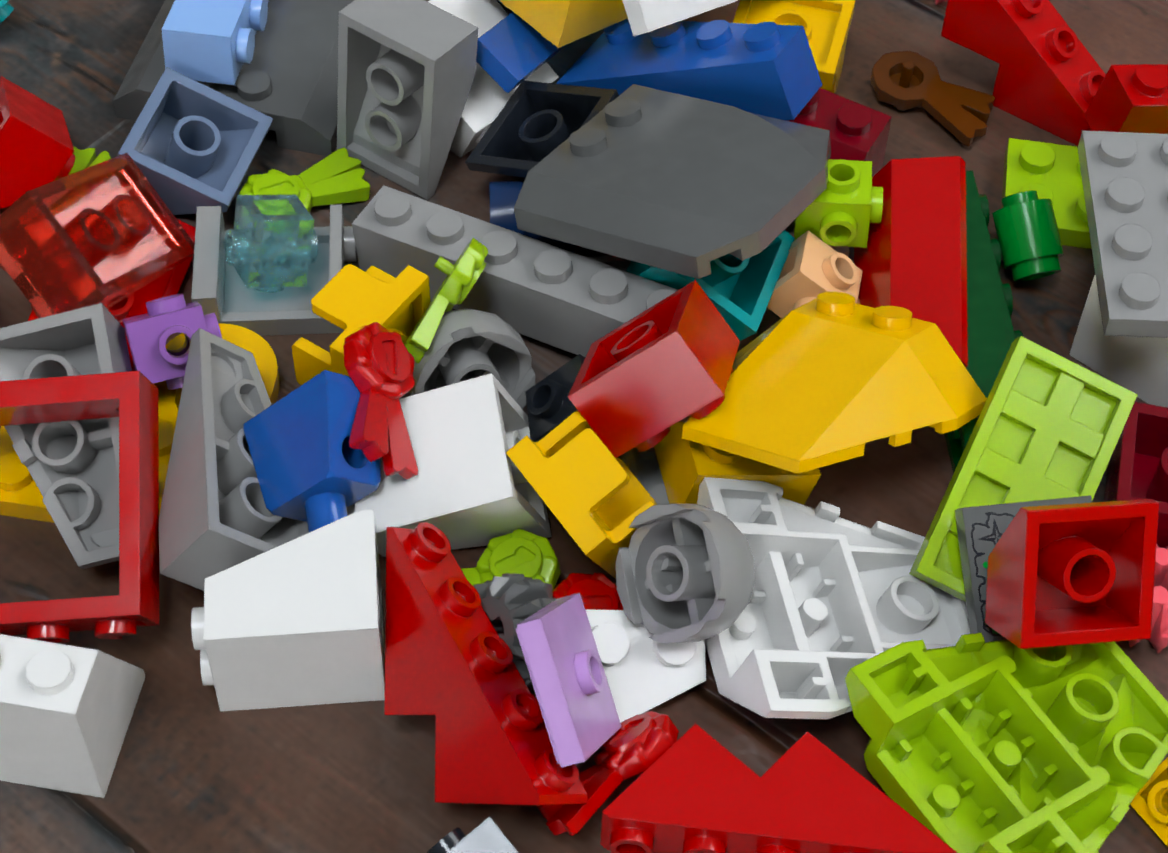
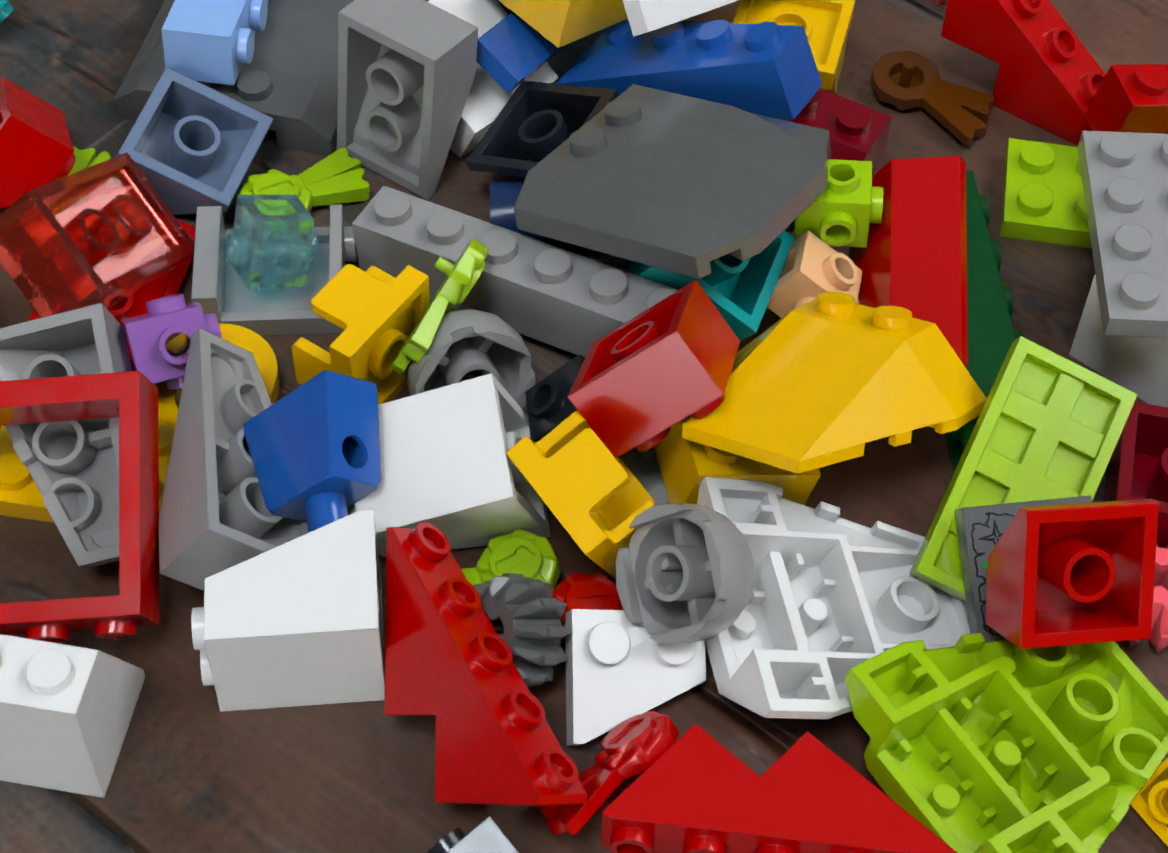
(382, 375): red piece -> none
(568, 679): lavender plate -> none
(1028, 236): green brick -> none

